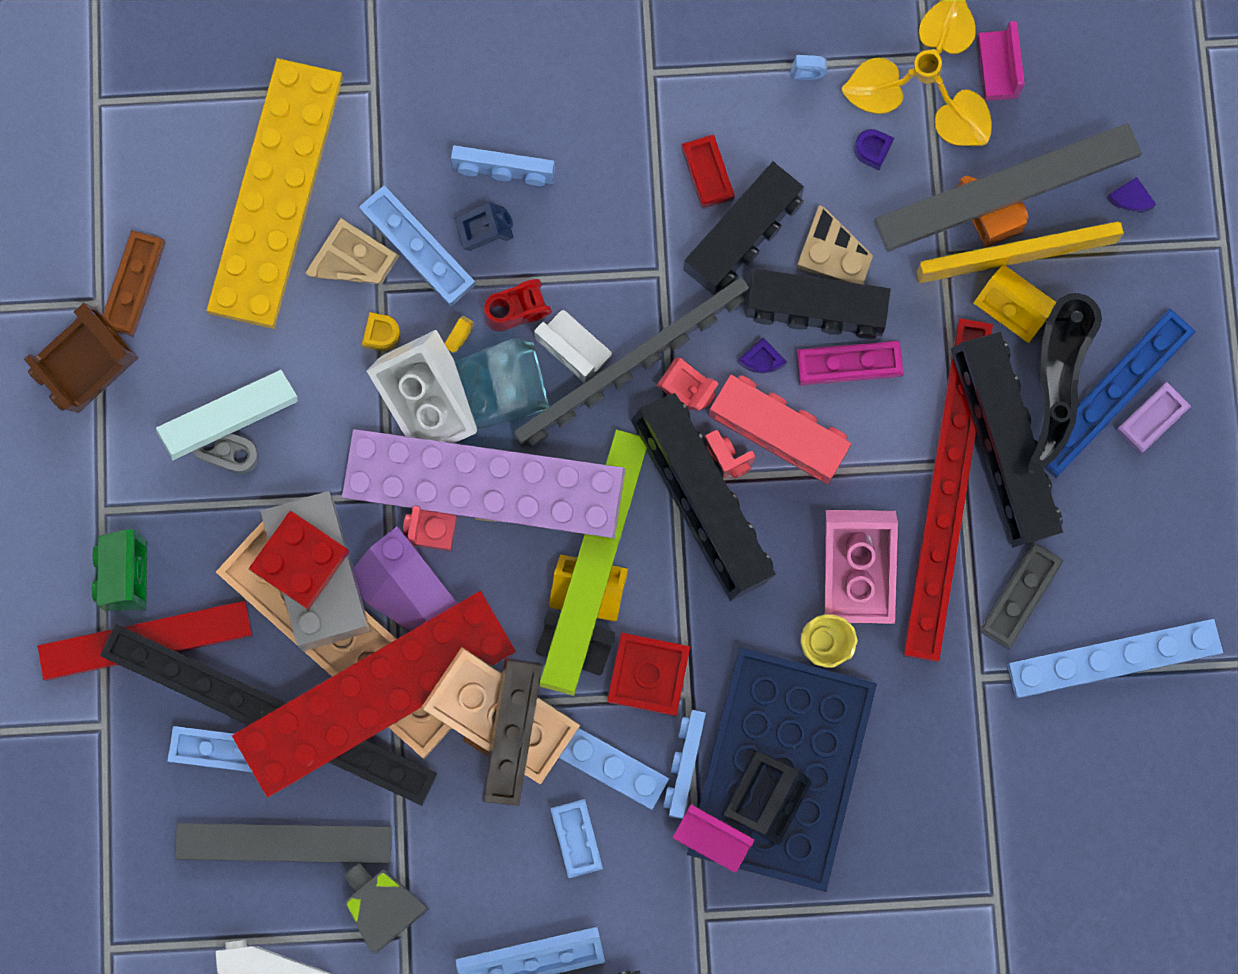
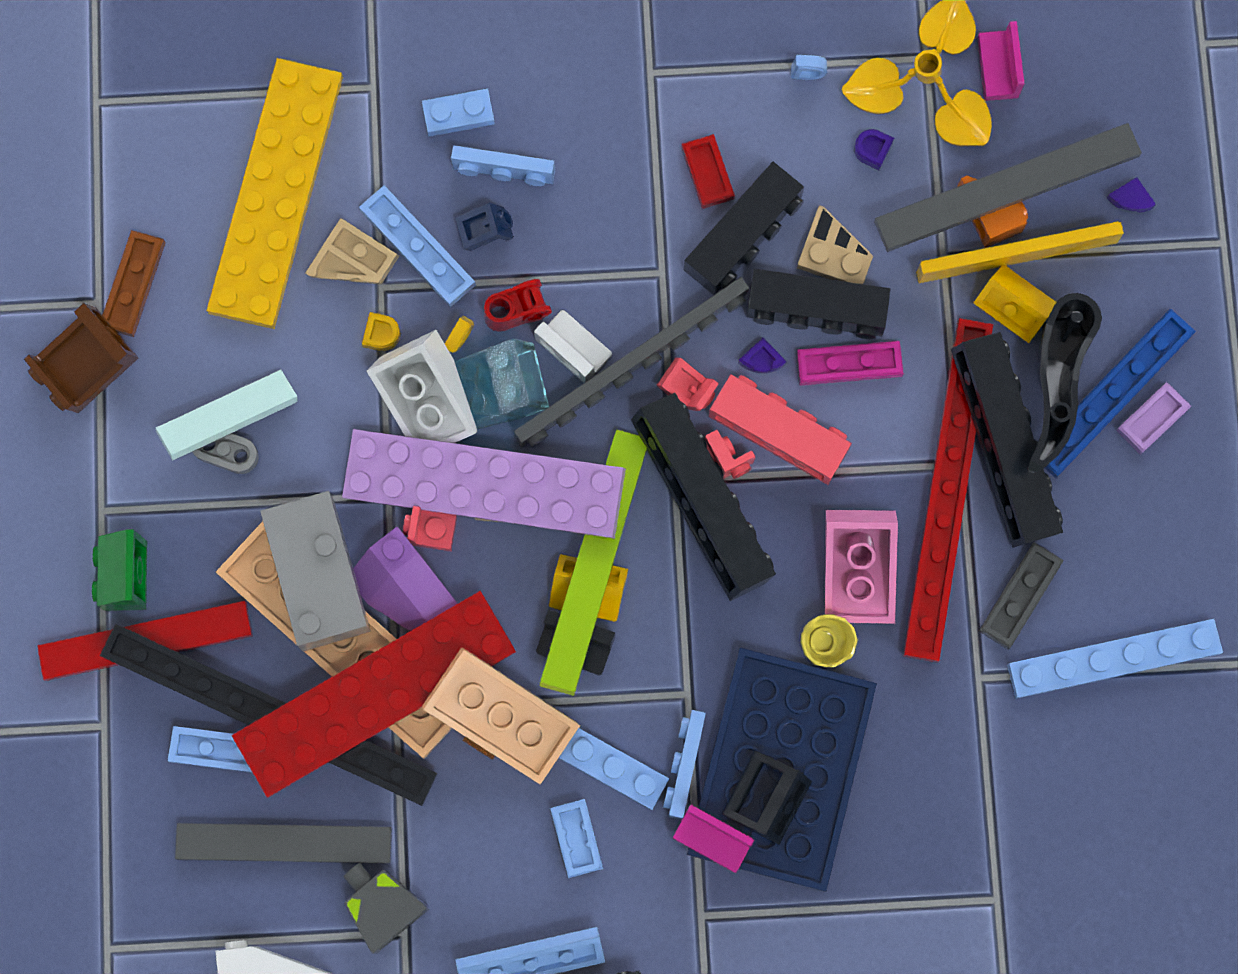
(299, 560): red plate -> none
(458, 112): none -> light blue plate
(512, 732): dark brown plate -> none
(648, 674): red plate -> none

